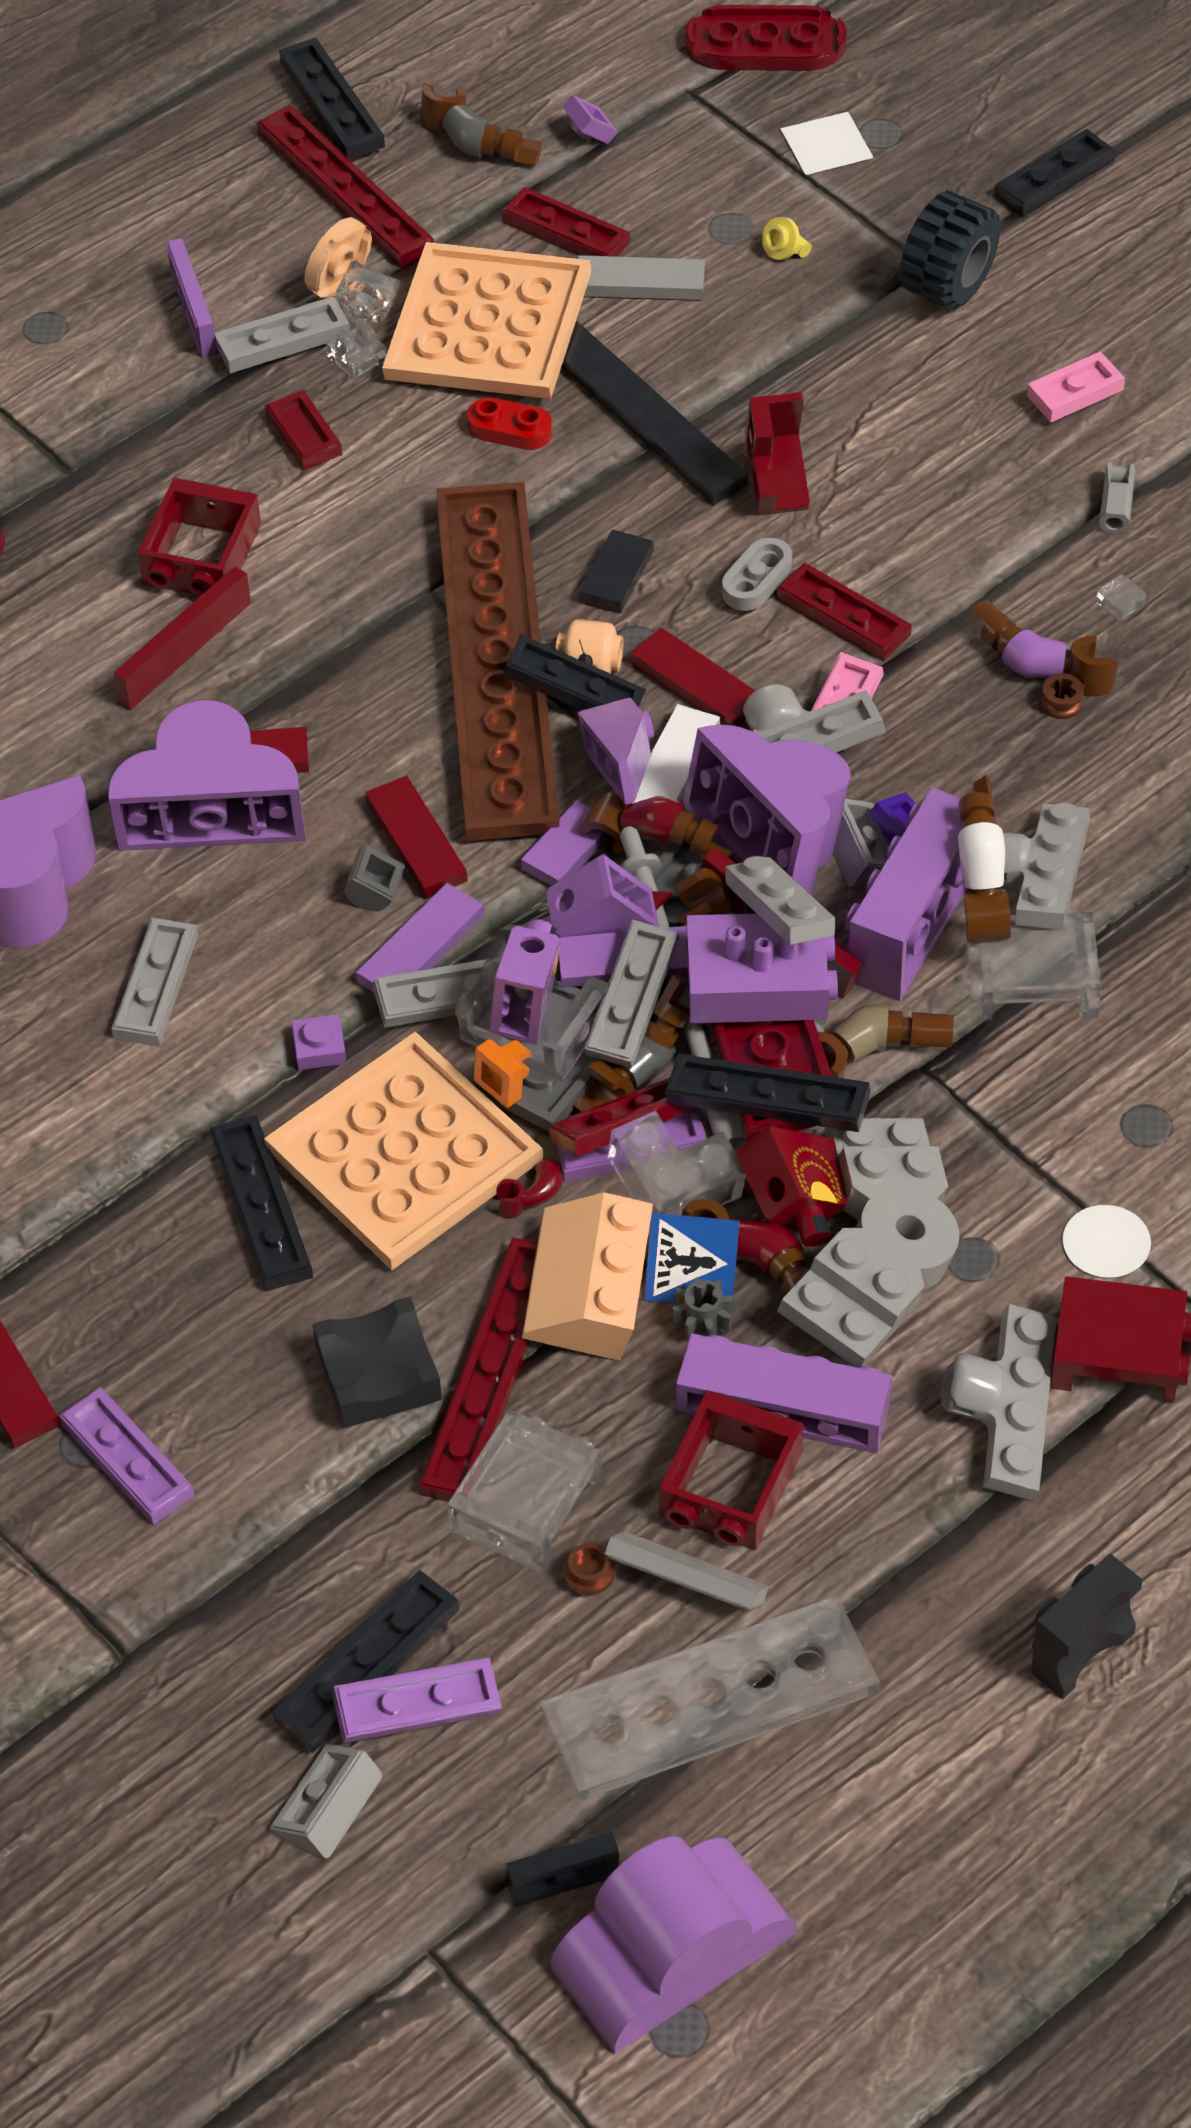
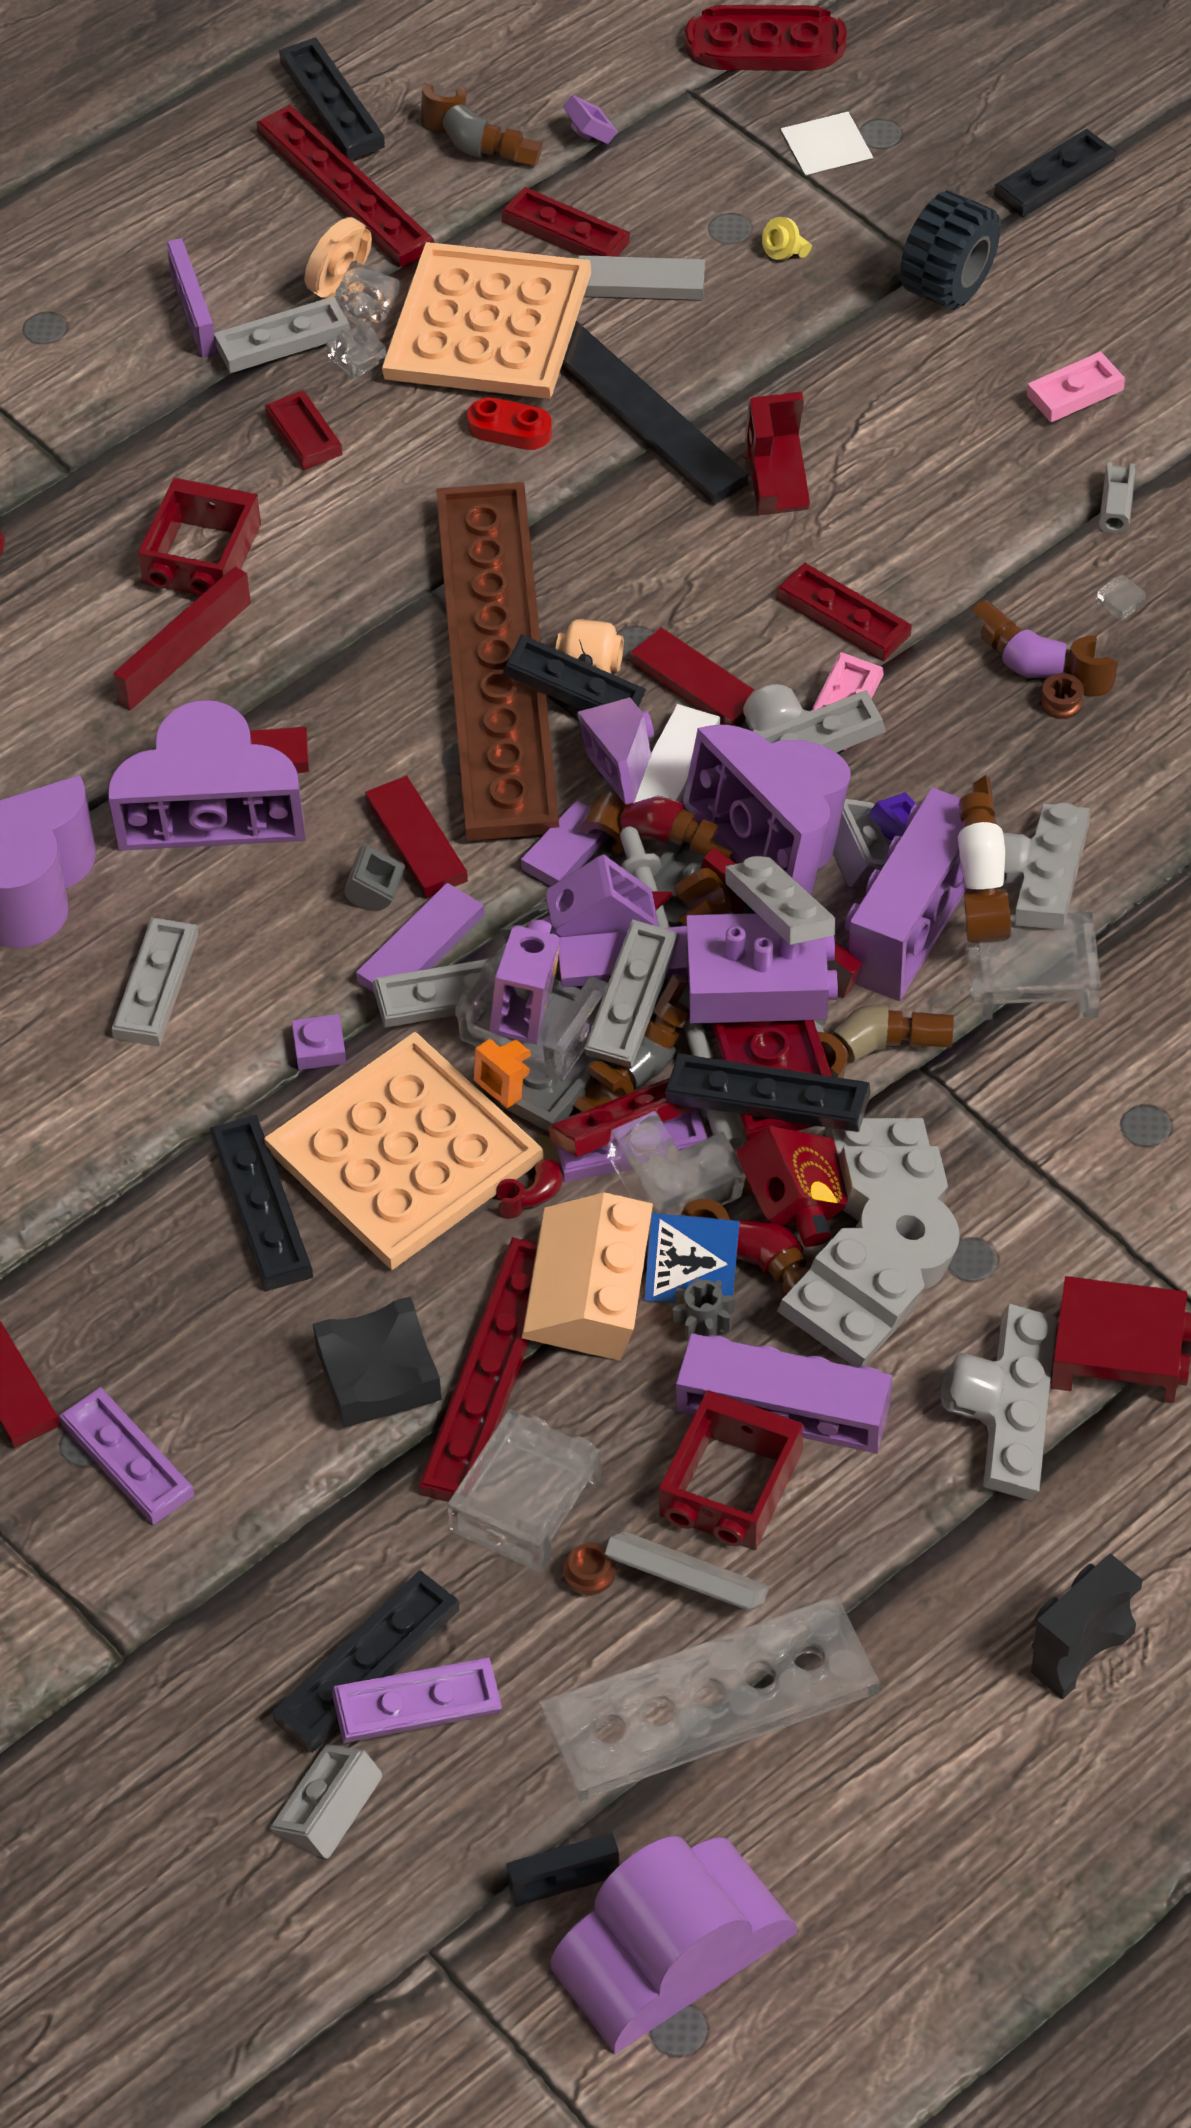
(616, 571): black tile -> none
(750, 580): light grey plate -> none
(1106, 1241): white sticker -> none

